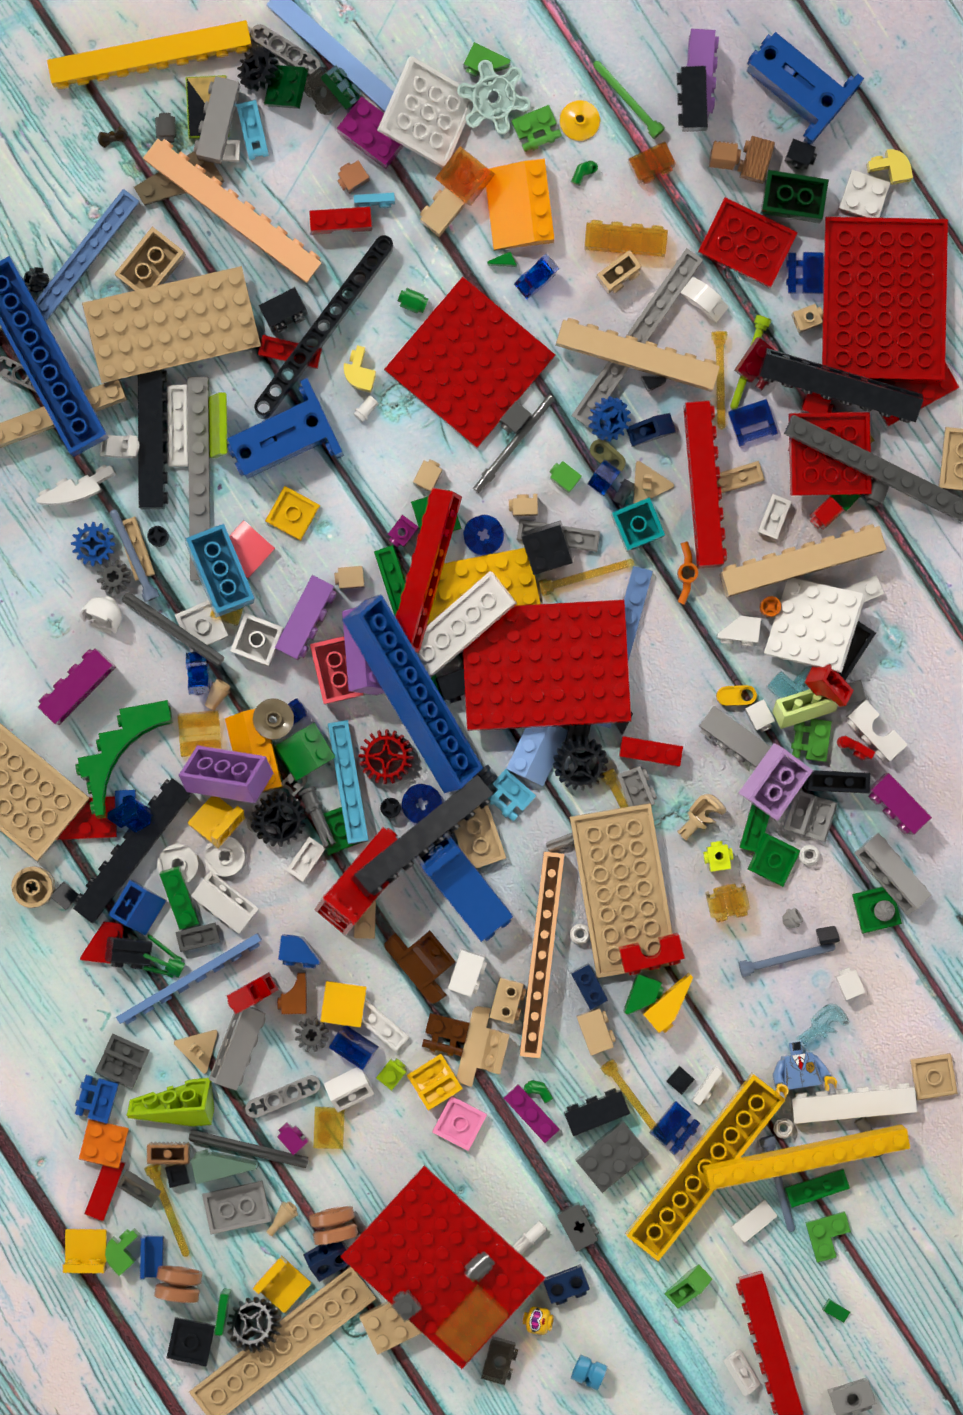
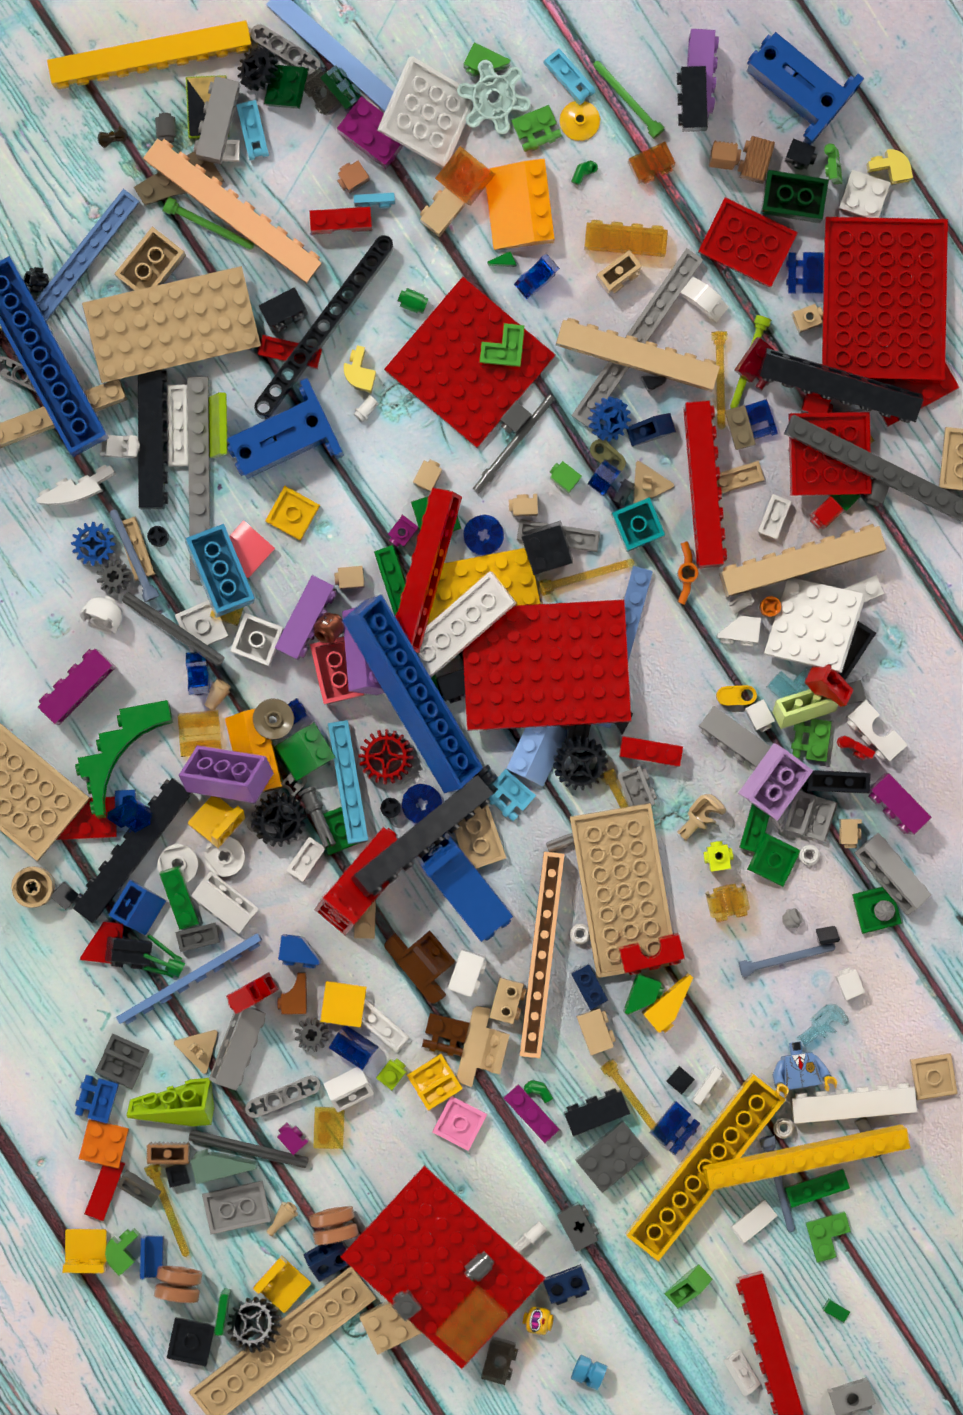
(173, 207): none -> bright green piece
(328, 627): none -> copper head
(509, 351): none -> bright green plate
(569, 76): none -> medium azure plate
(740, 427): none -> dark tan plate
(741, 602): none -> white pin
(833, 168): none -> bright green plate
(849, 832): none -> tan brick

